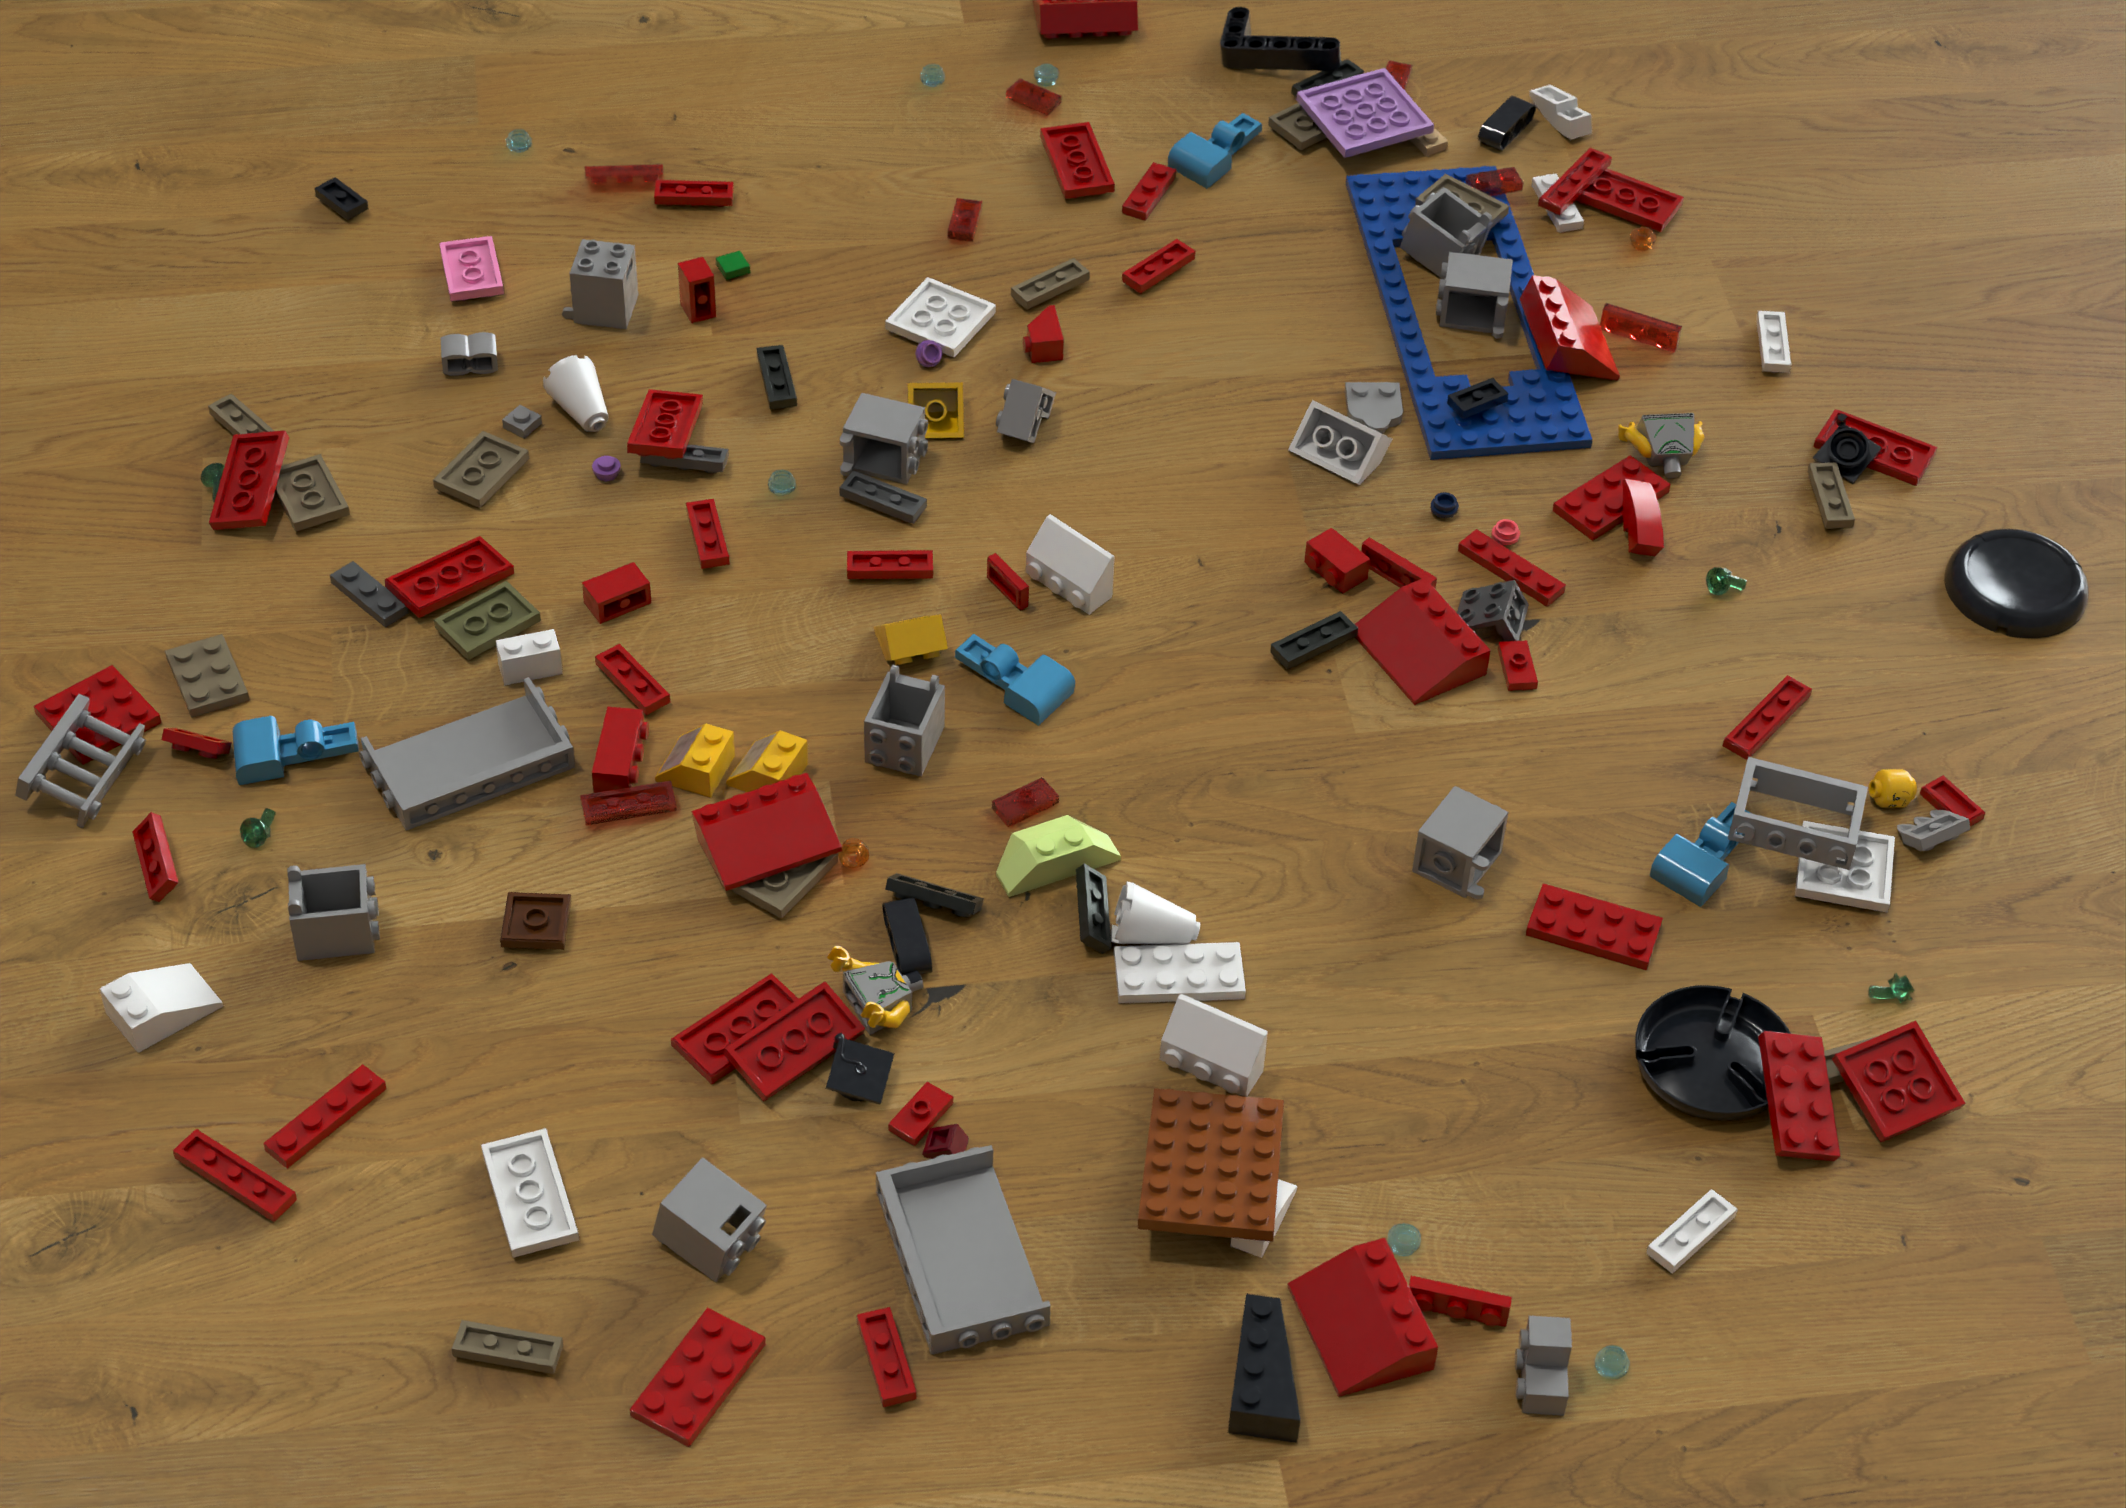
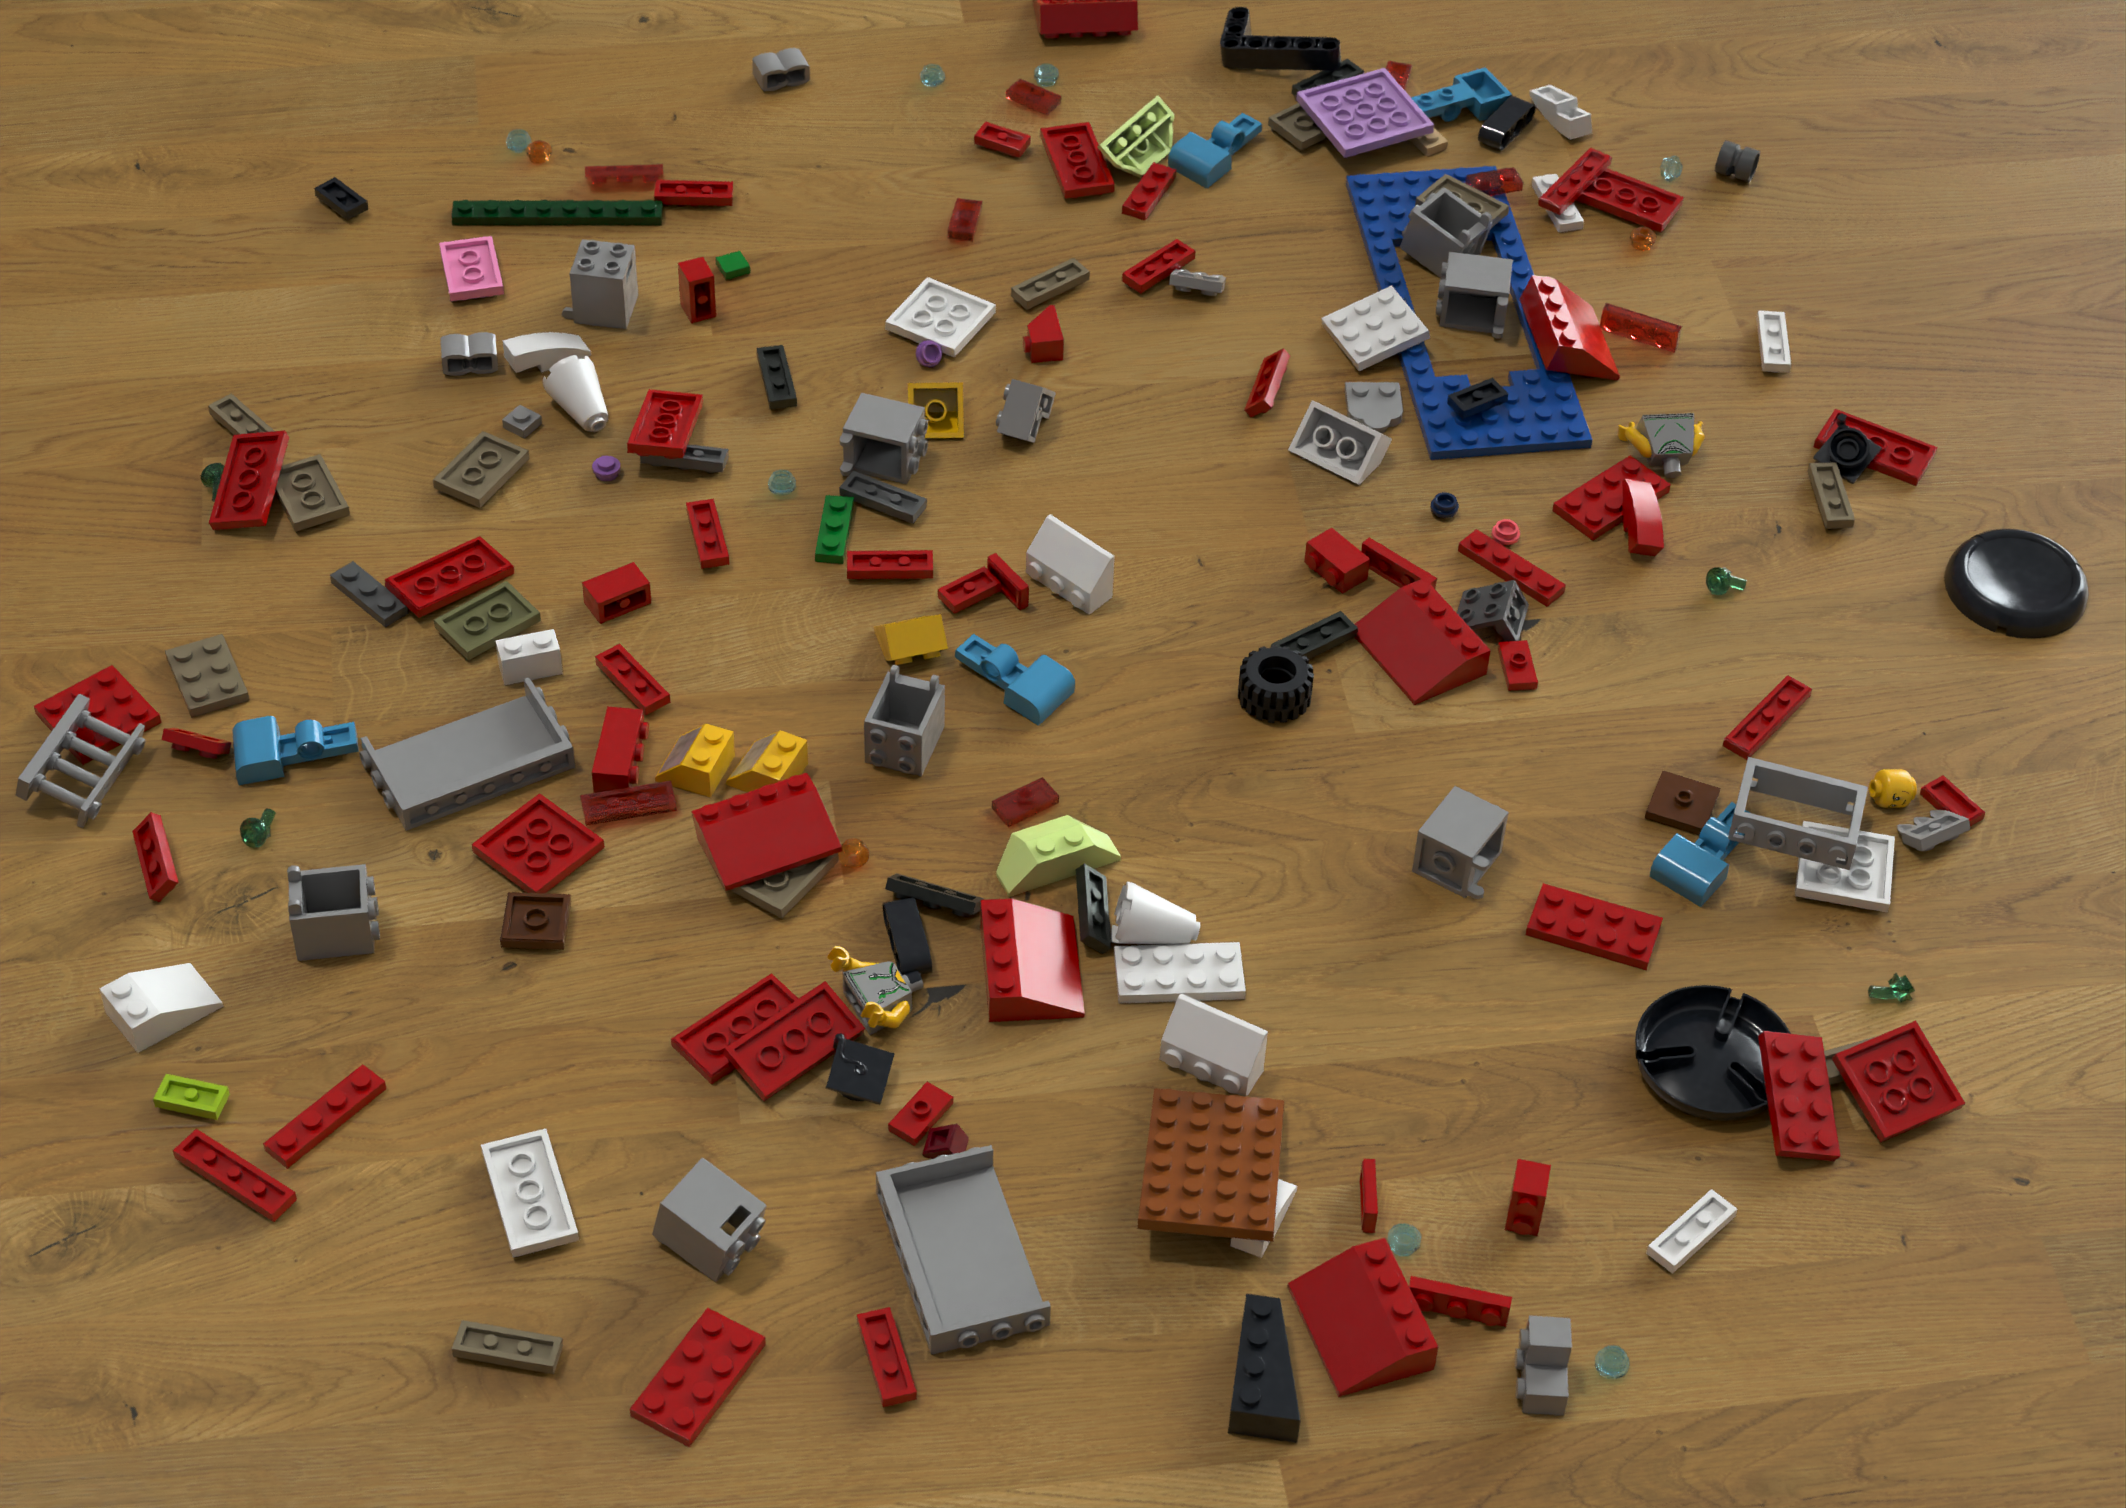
(191, 1096): none -> lime plate
(538, 845): none -> red plate
(539, 151): none -> clear orange plate
(542, 350): none -> white slope
(557, 212): none -> dark green plate
(780, 69): none -> light grey brick
(834, 529): none -> green plate
(969, 589): none -> red plate
(1002, 139): none -> red plate
(1029, 962): none -> red slope
(1141, 139): none -> yellowish green wedge
(1197, 280): none -> light grey plate
(1267, 383): none -> red plate
(1275, 684): none -> black tyre
(1368, 1196): none -> red tile
(1375, 328): none -> white plate
(1475, 90): none -> dark azure plate
(1527, 1197): none -> red brick
(1671, 168): none -> clear light blue plate
(1682, 802): none -> reddish brown plate
(1737, 161): none -> dark grey wheel

